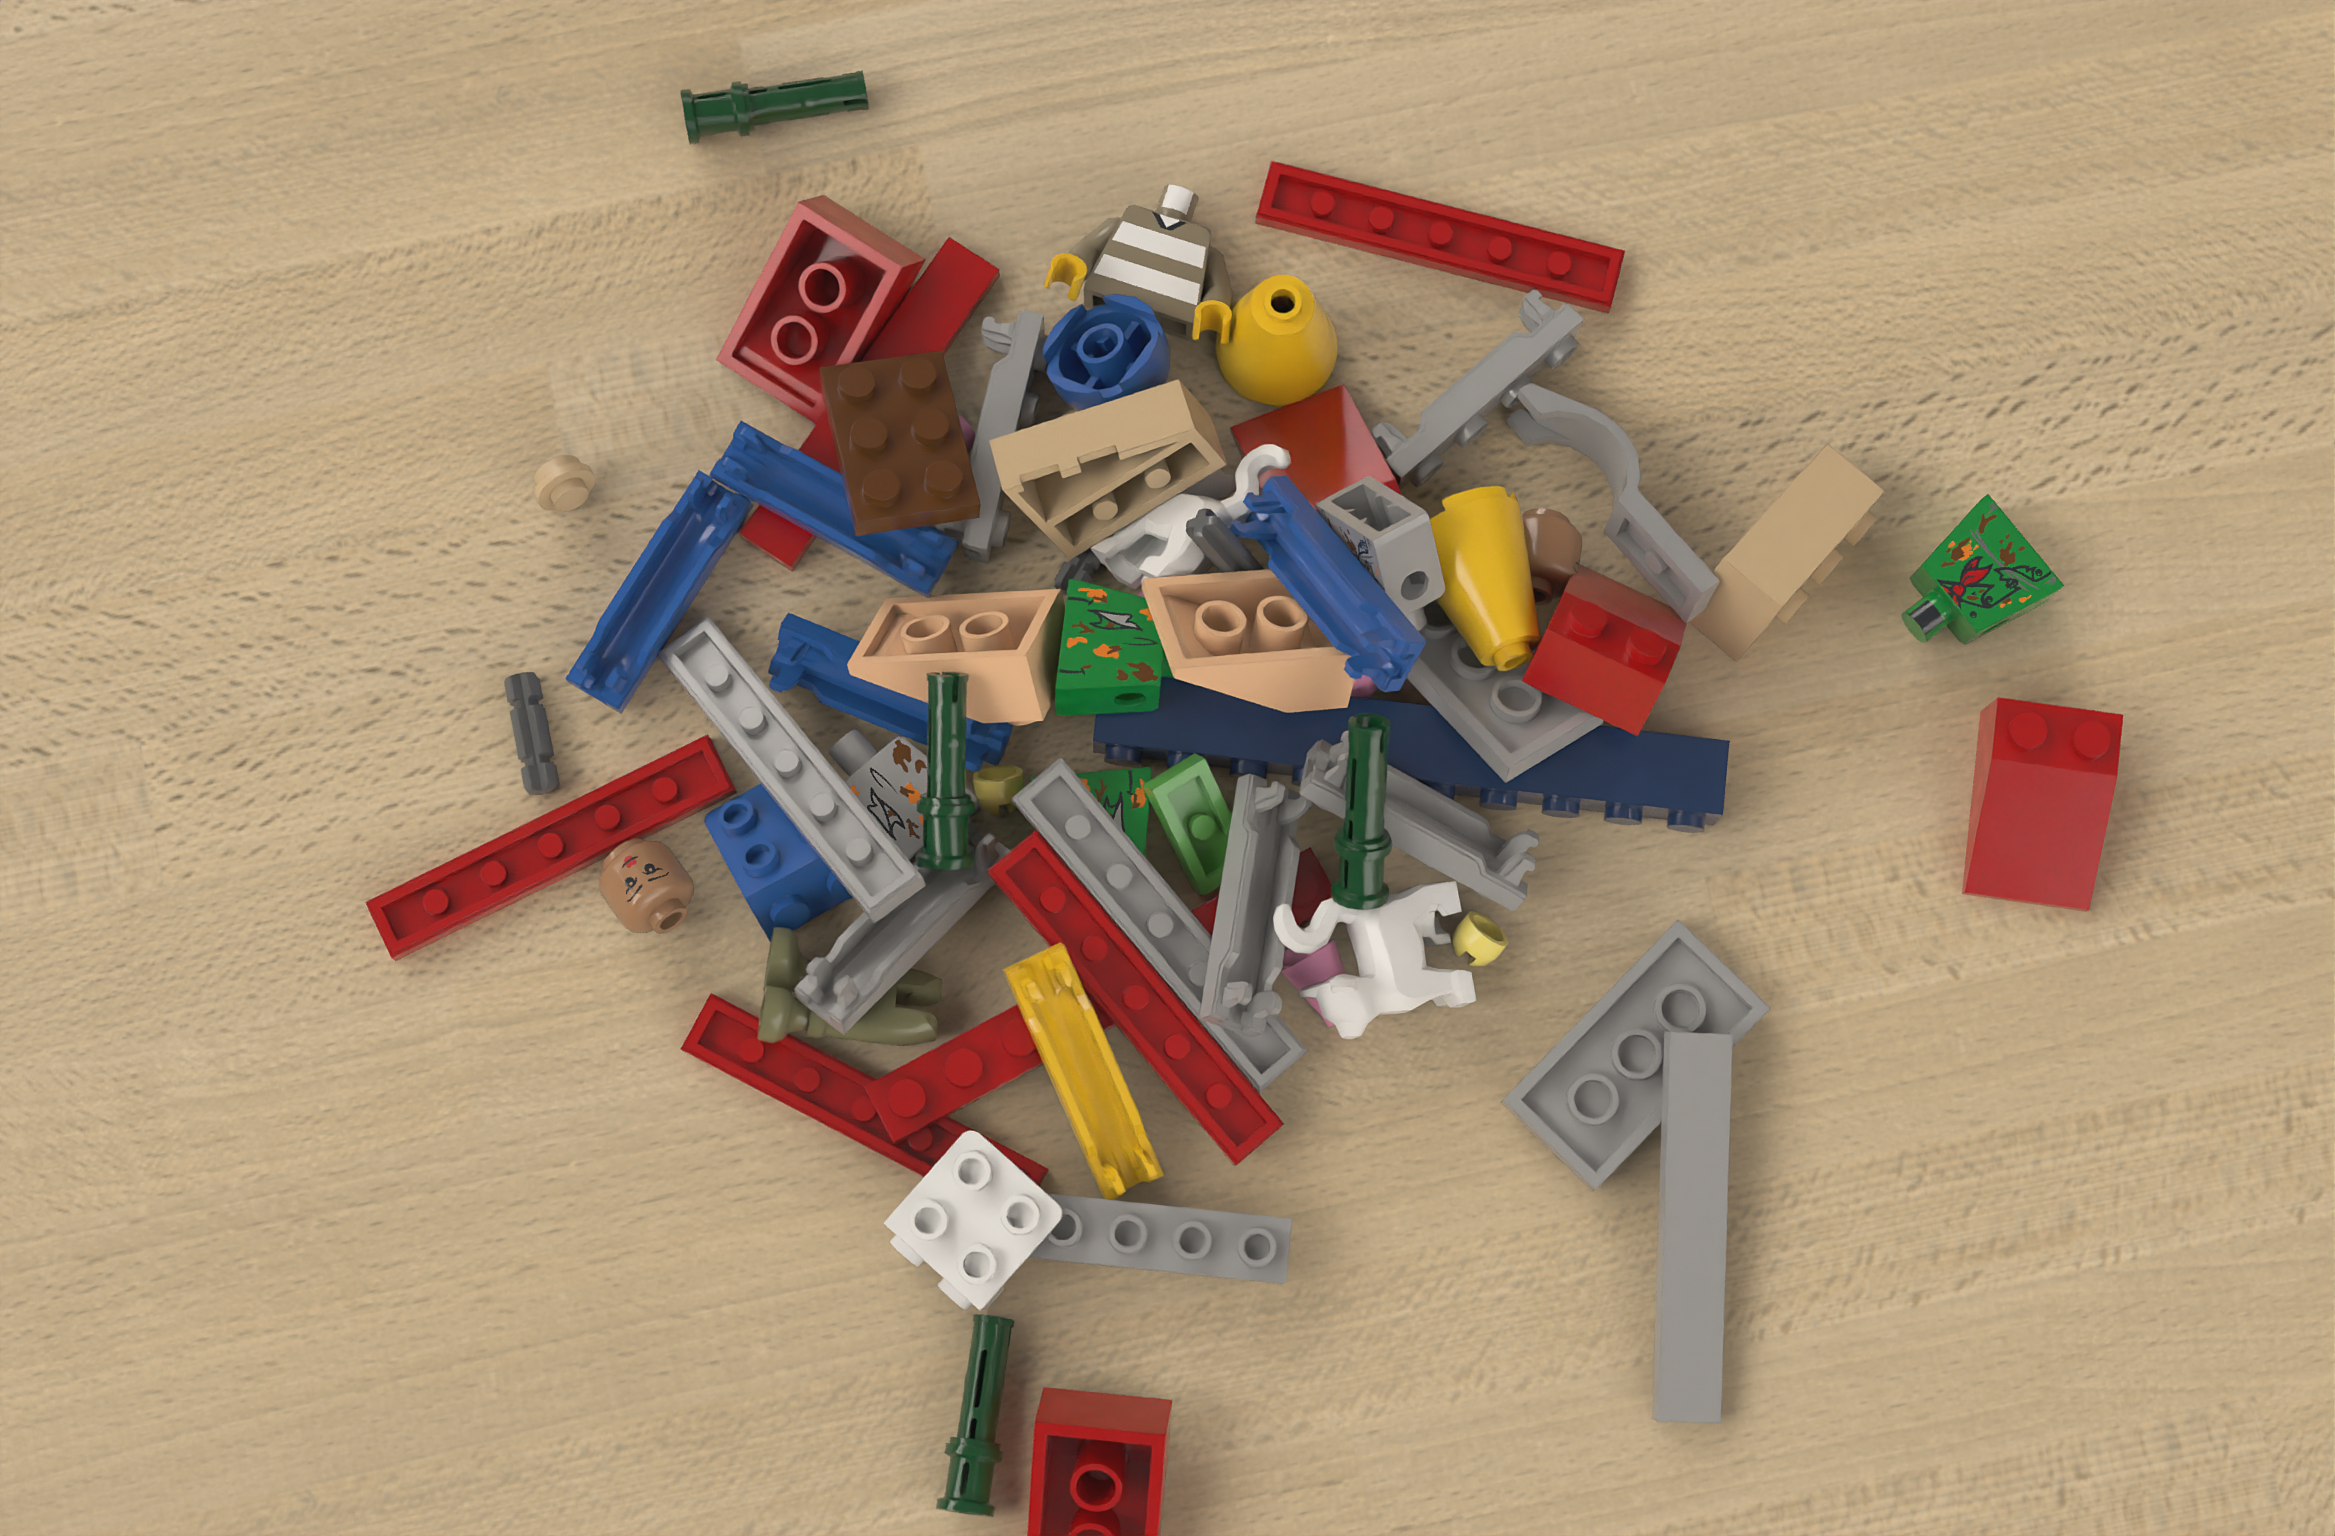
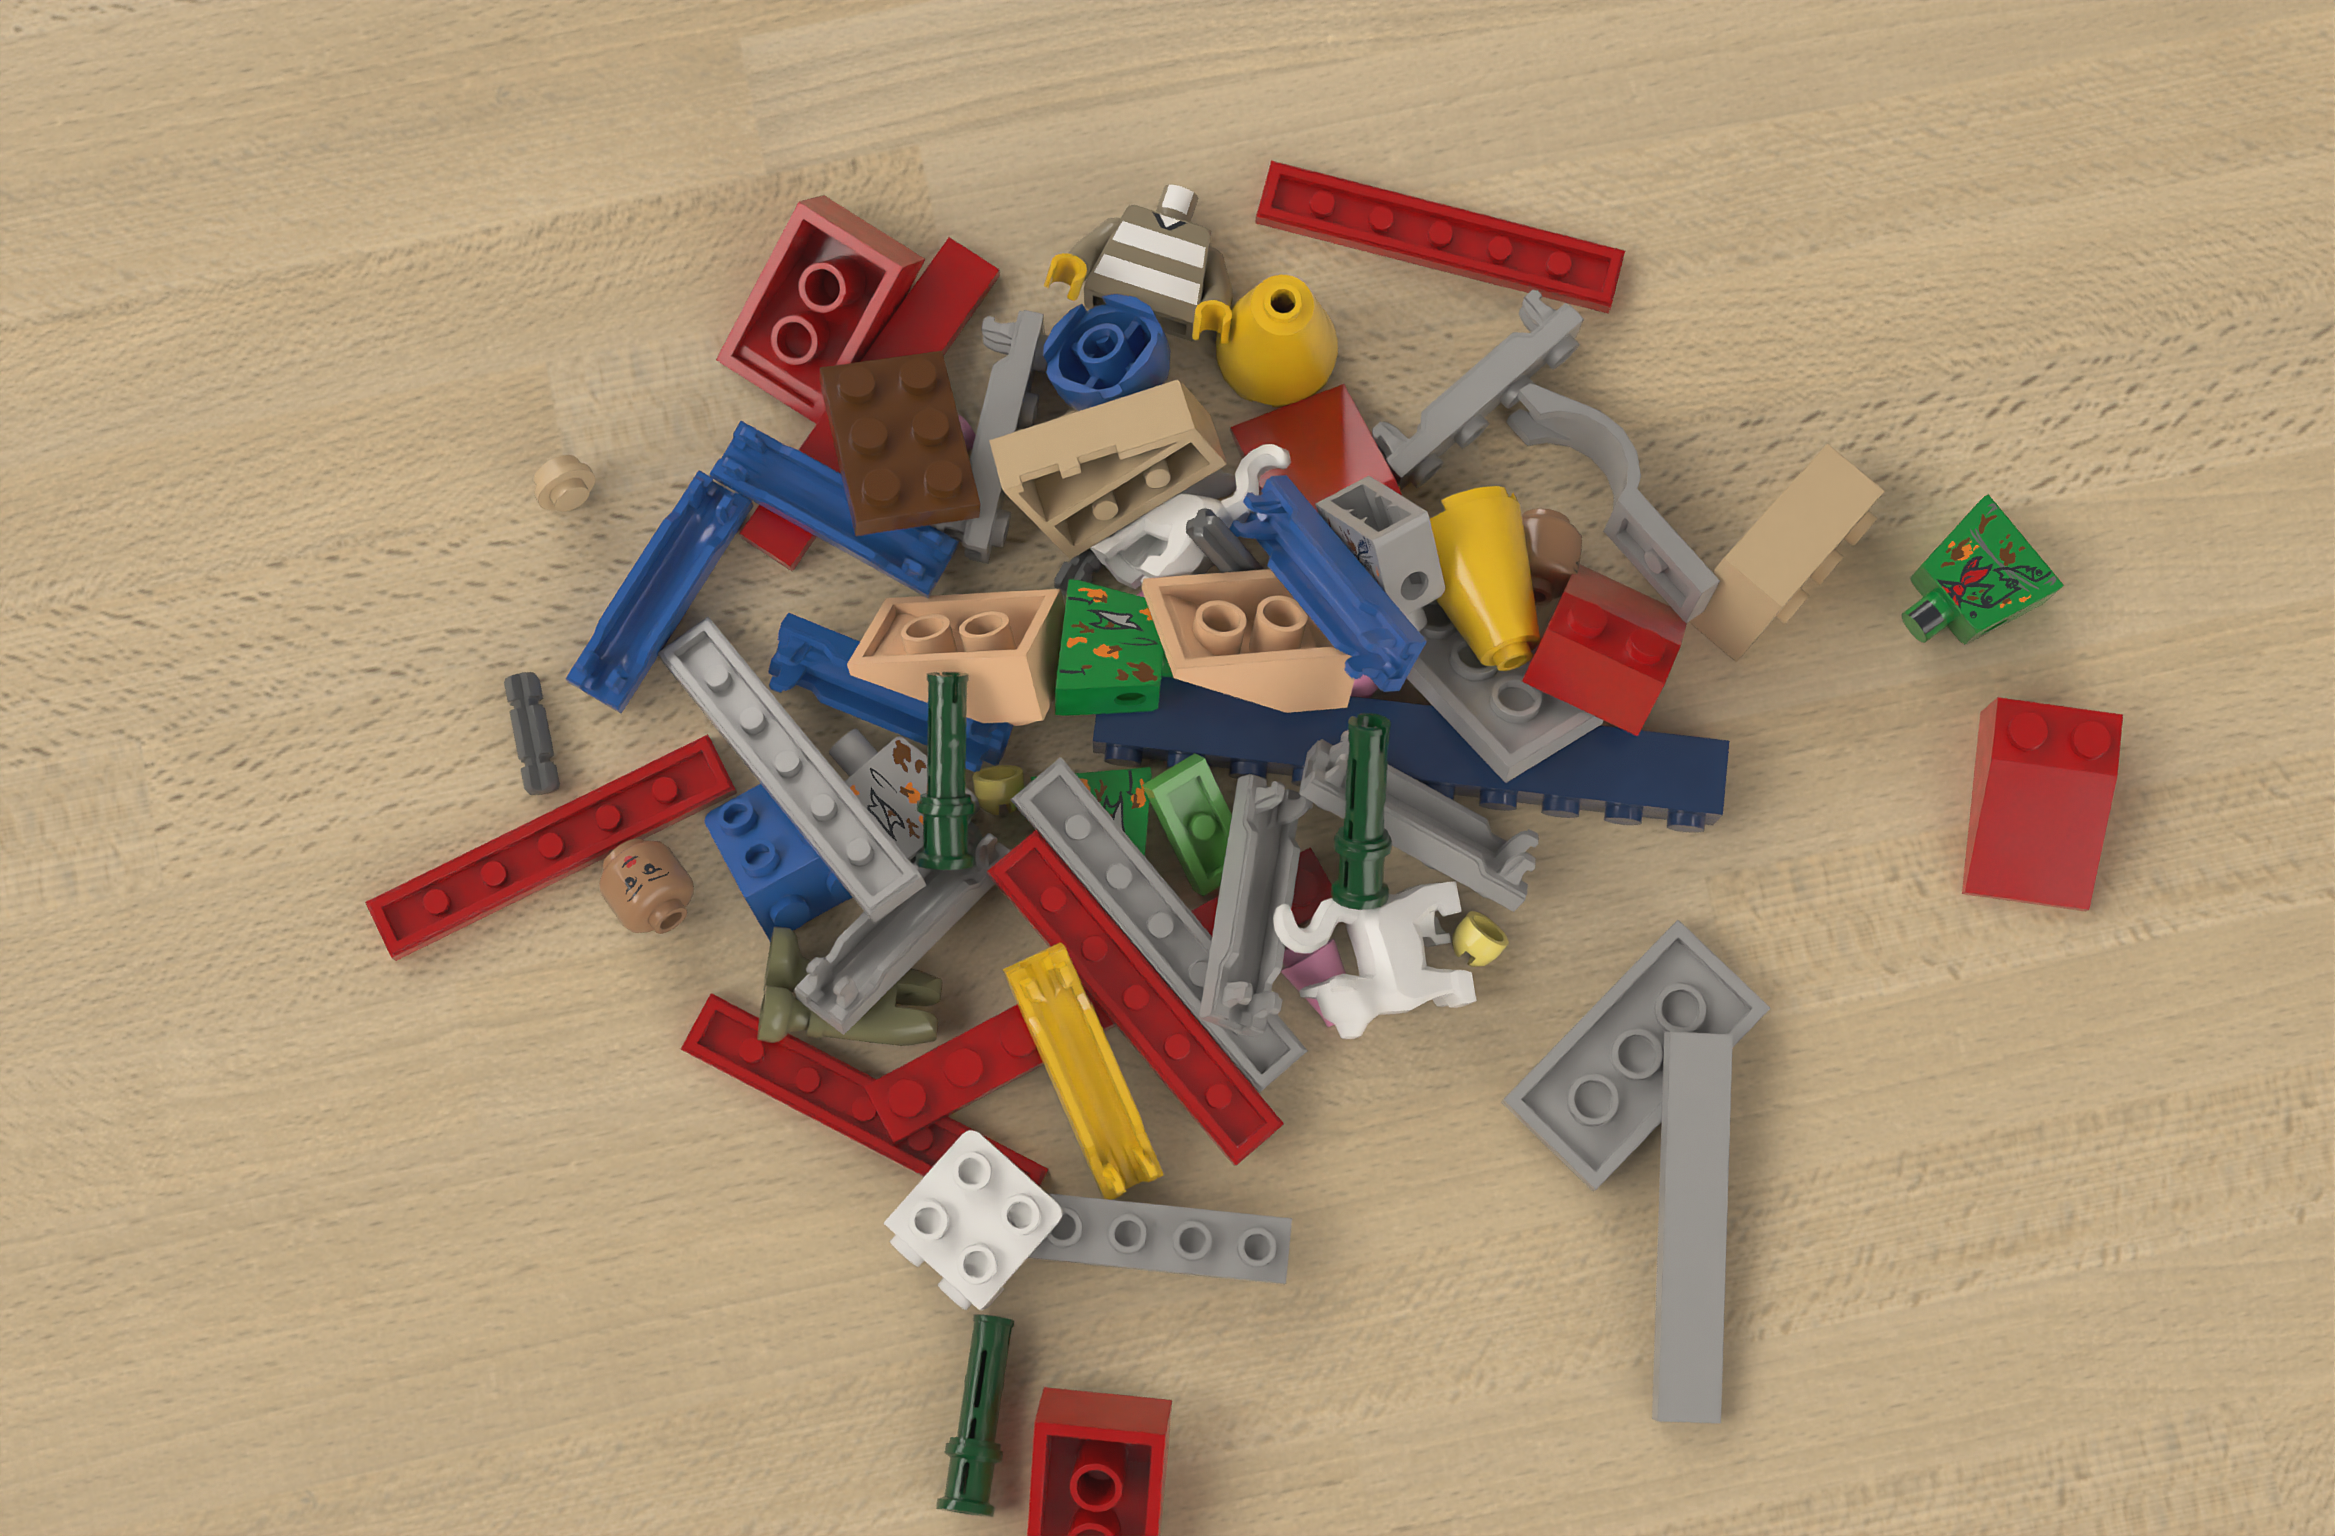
(746, 107): dark green pin -> none

